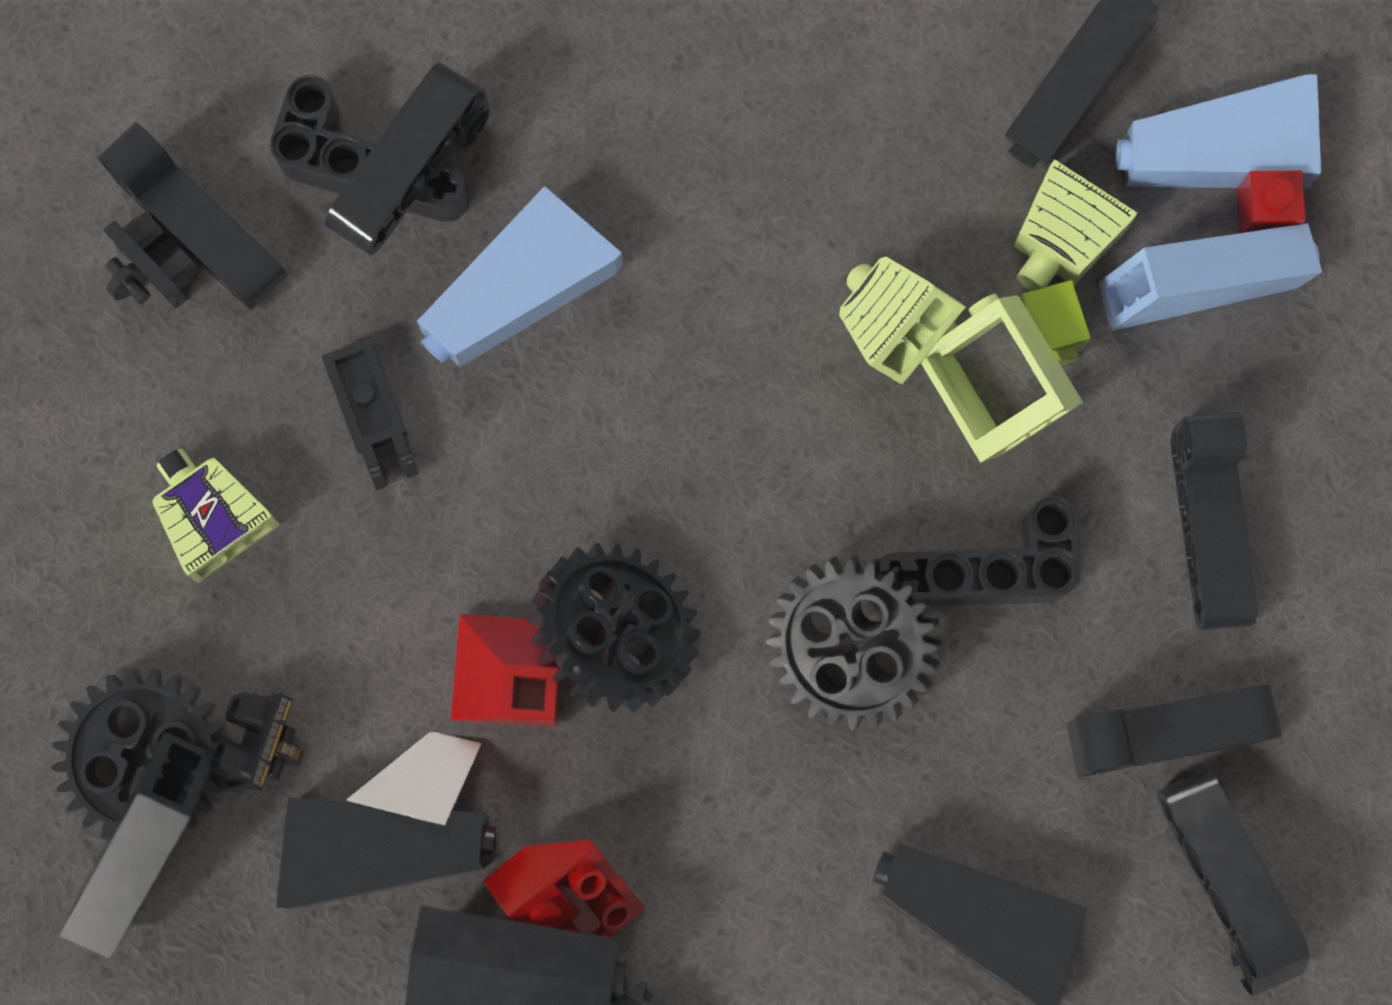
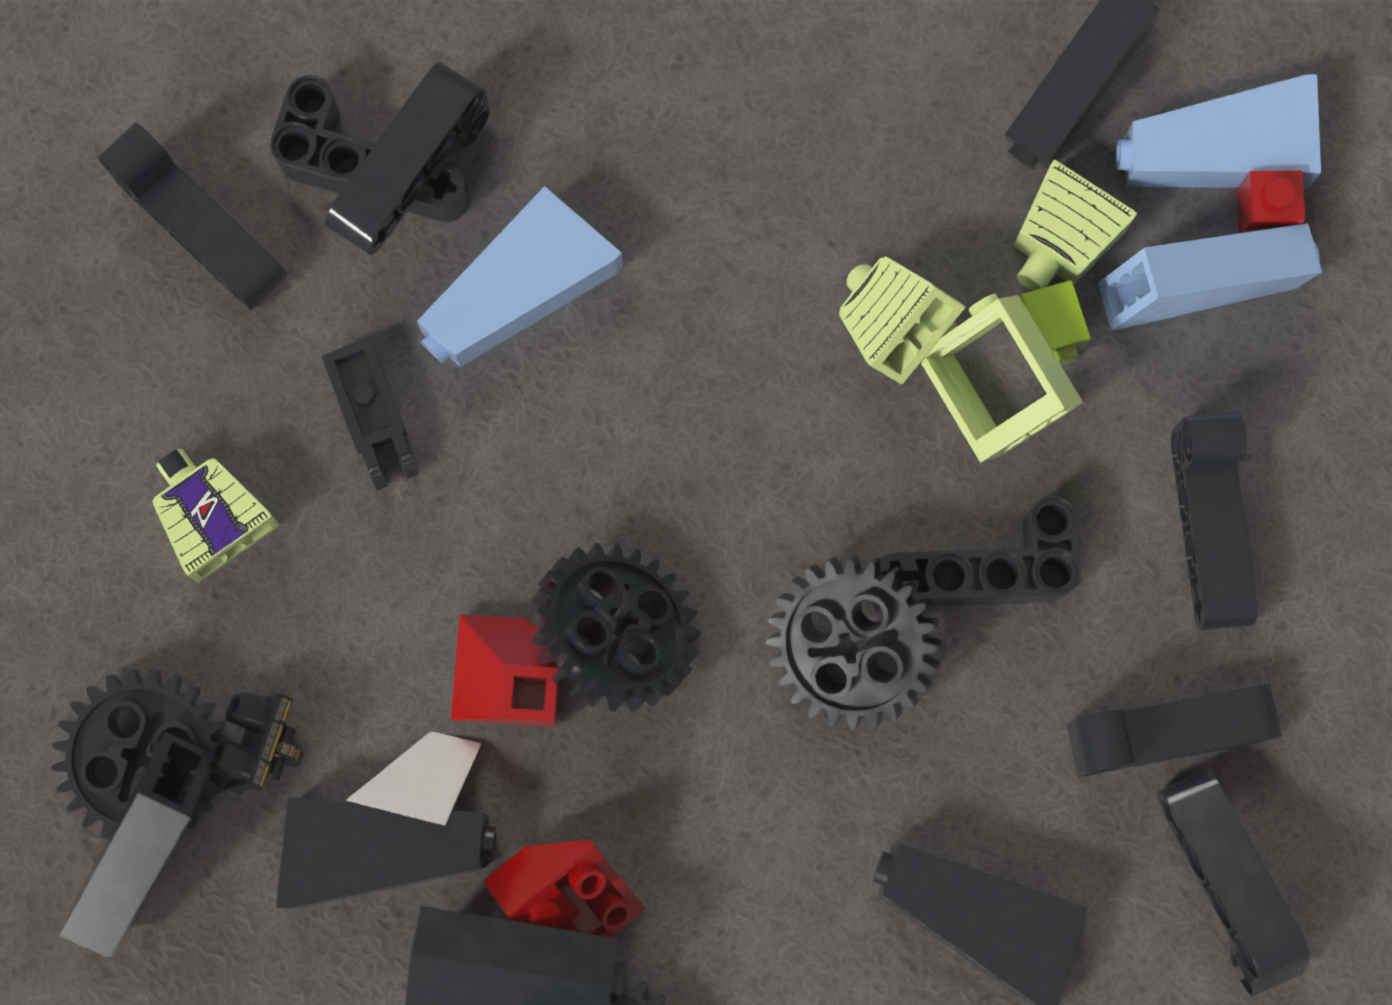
(136, 242): black hips -> none

